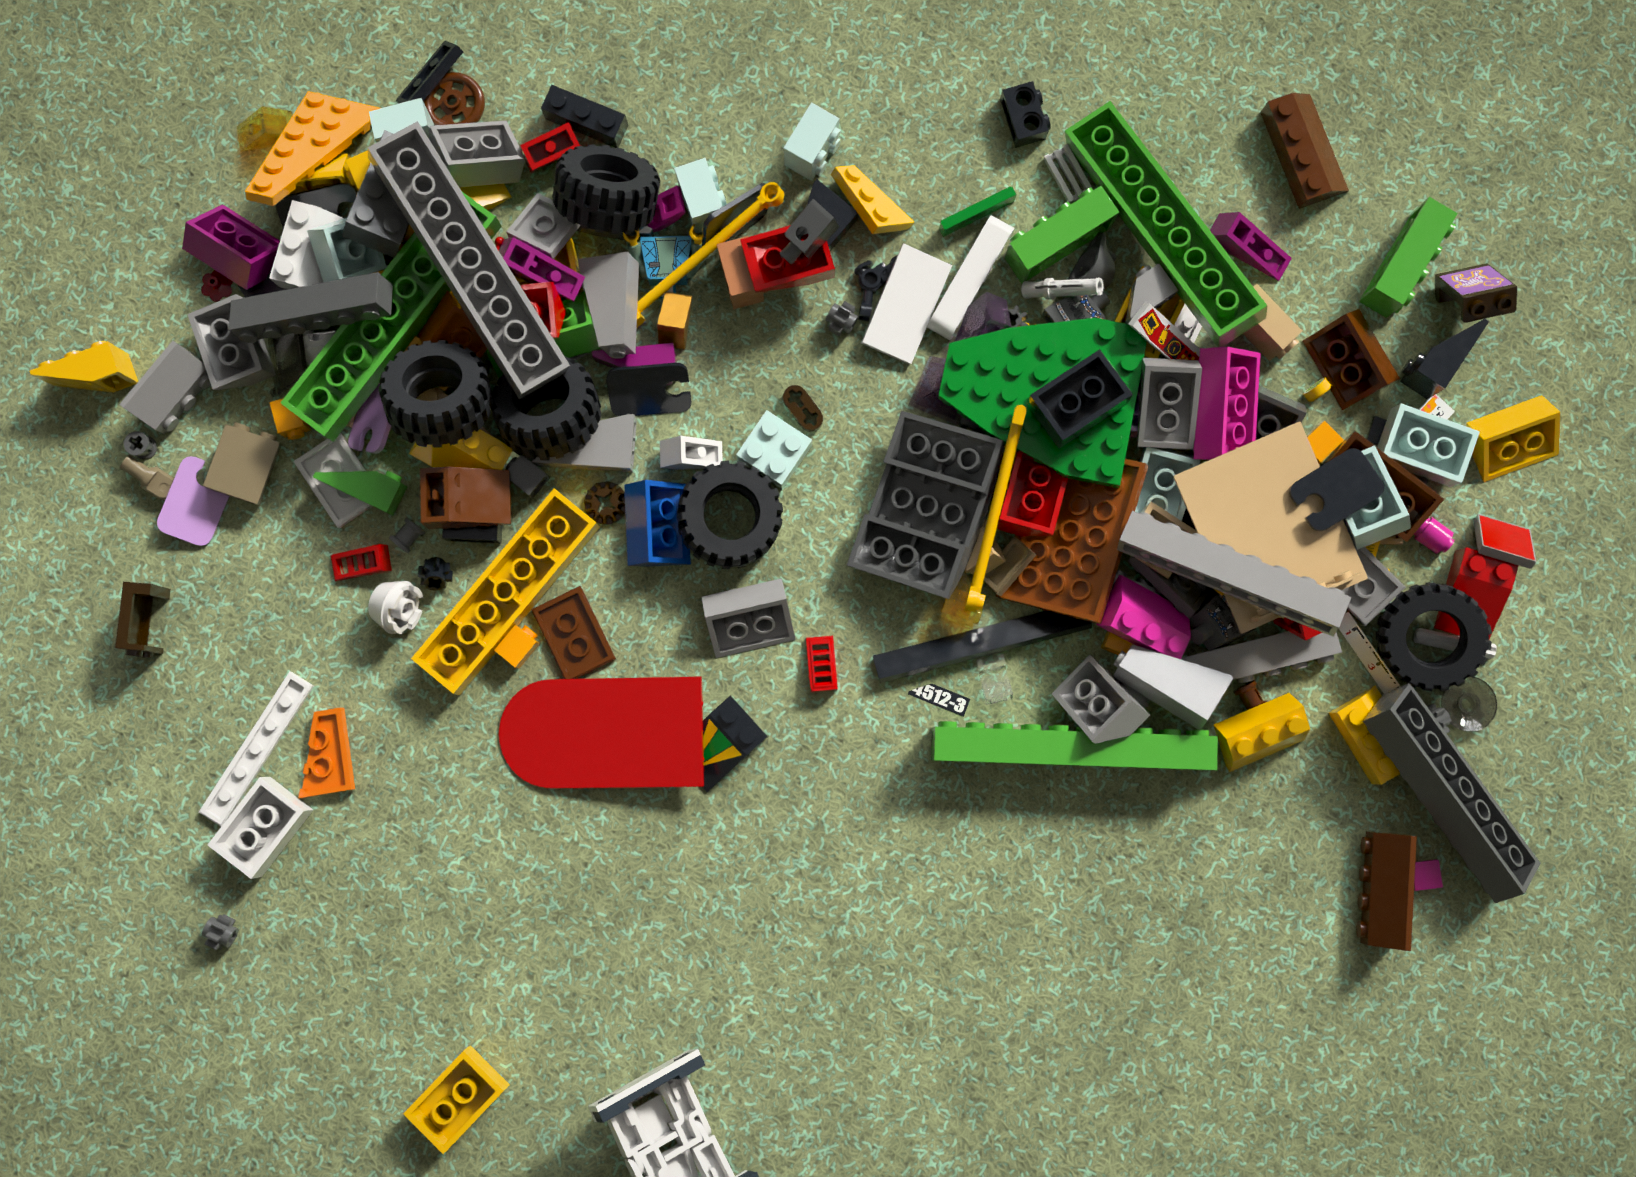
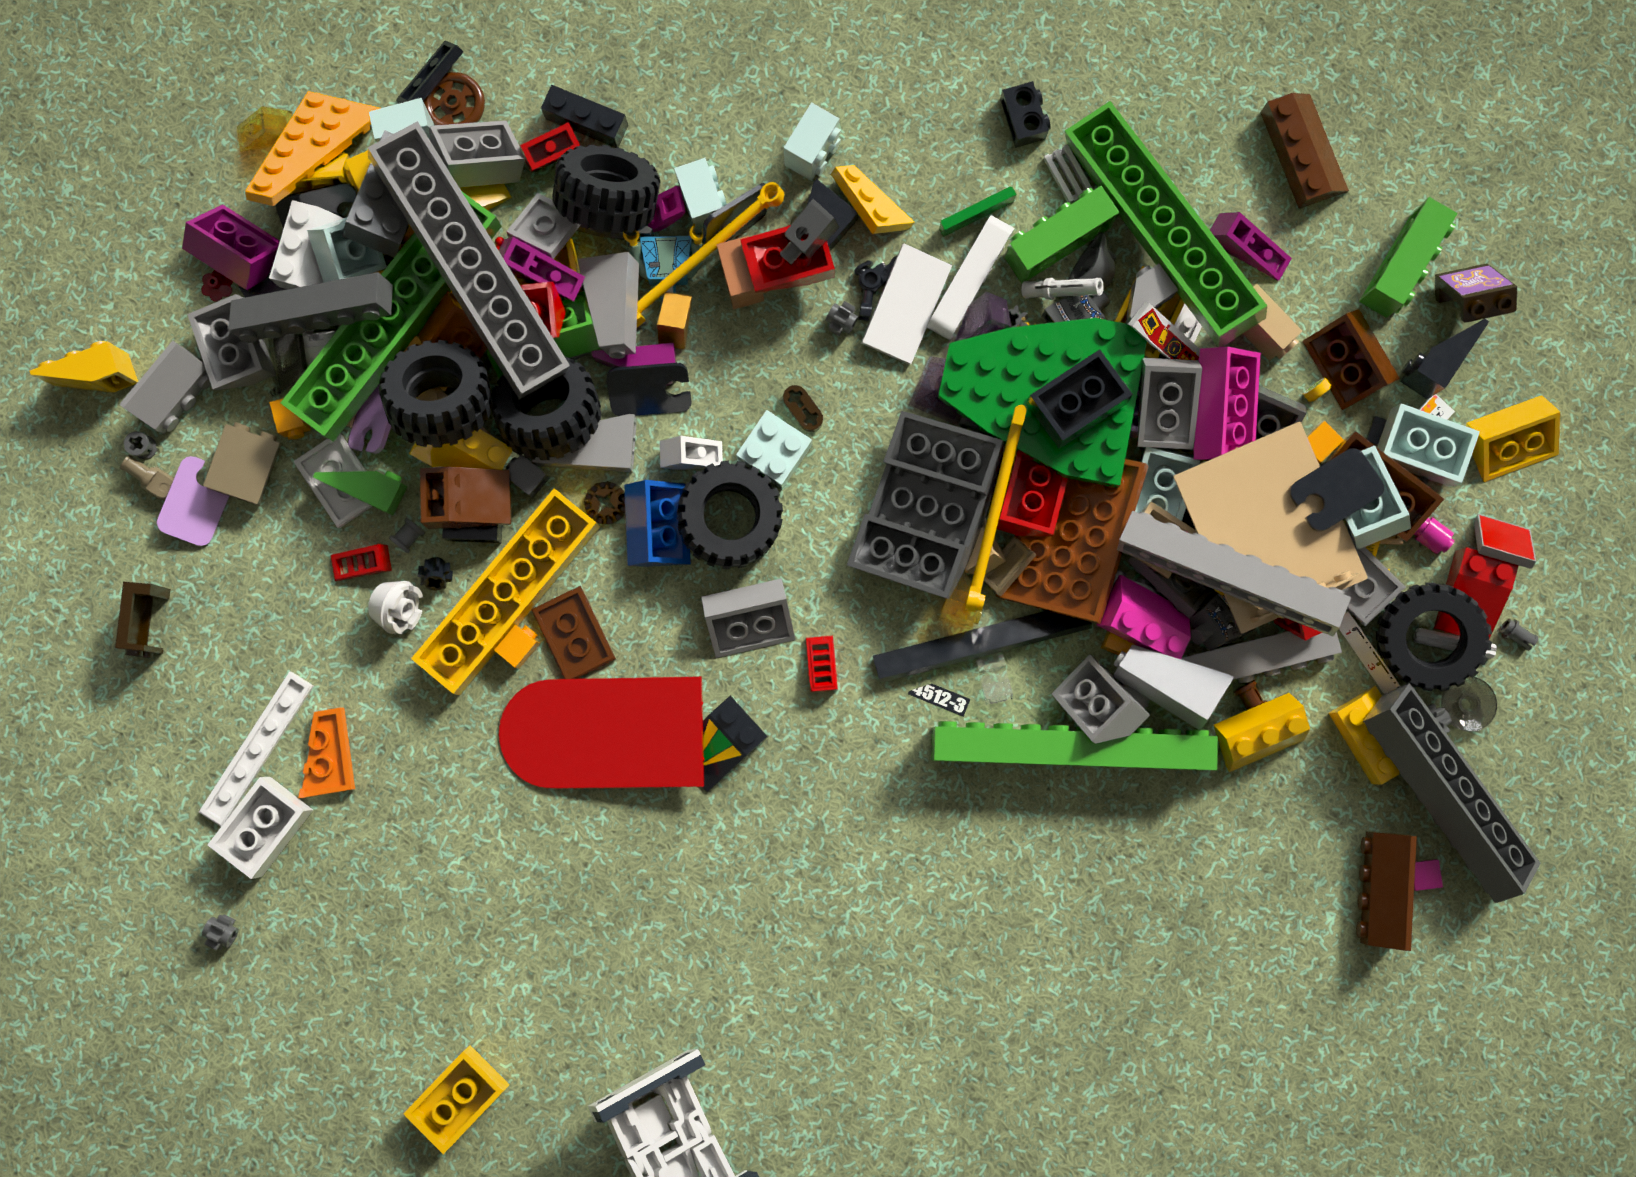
(1523, 637): none -> dark grey pin

